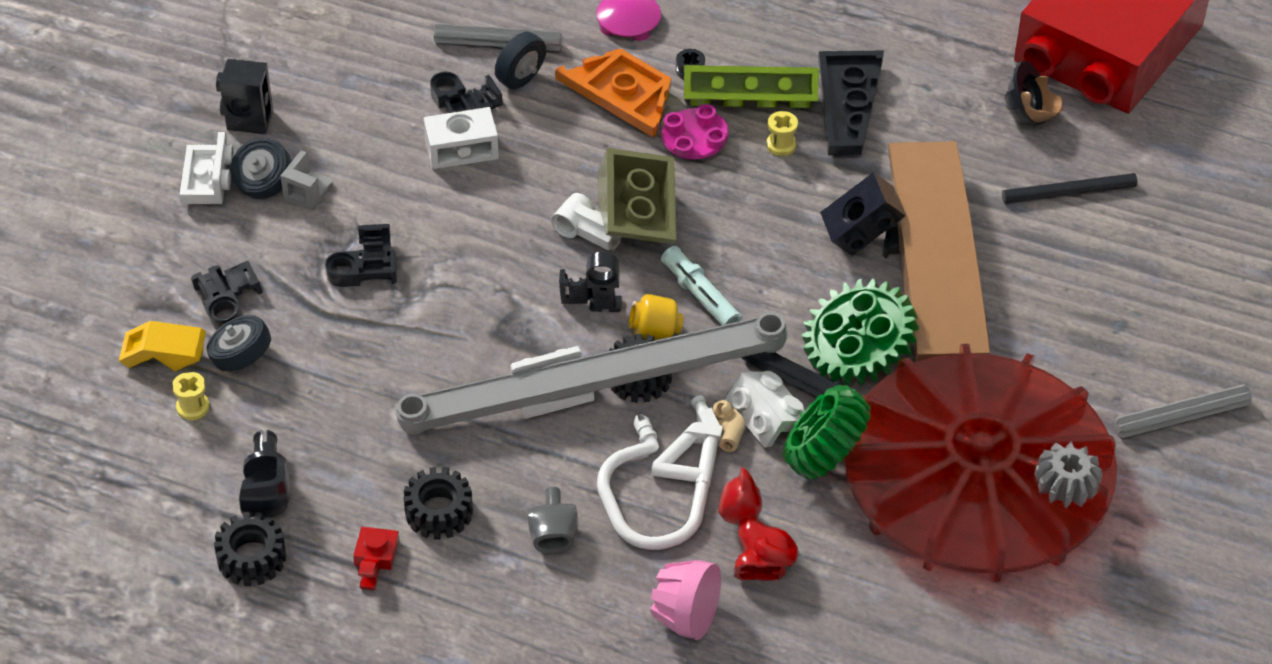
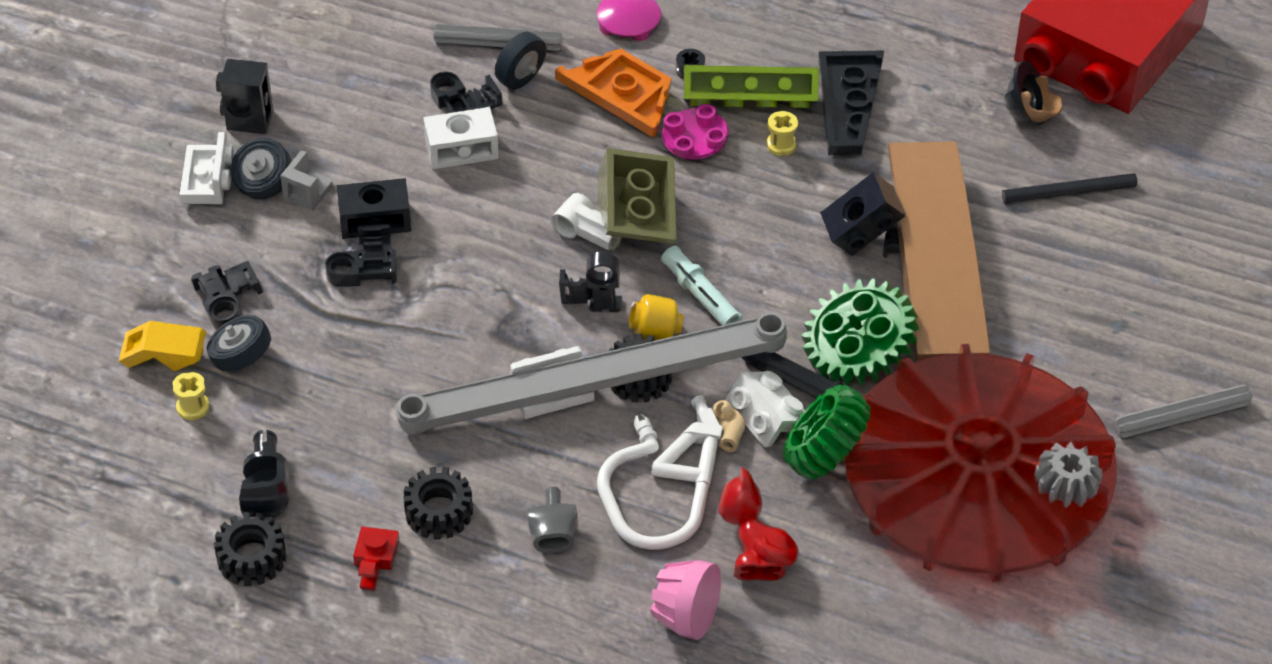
(374, 204): none -> black brick

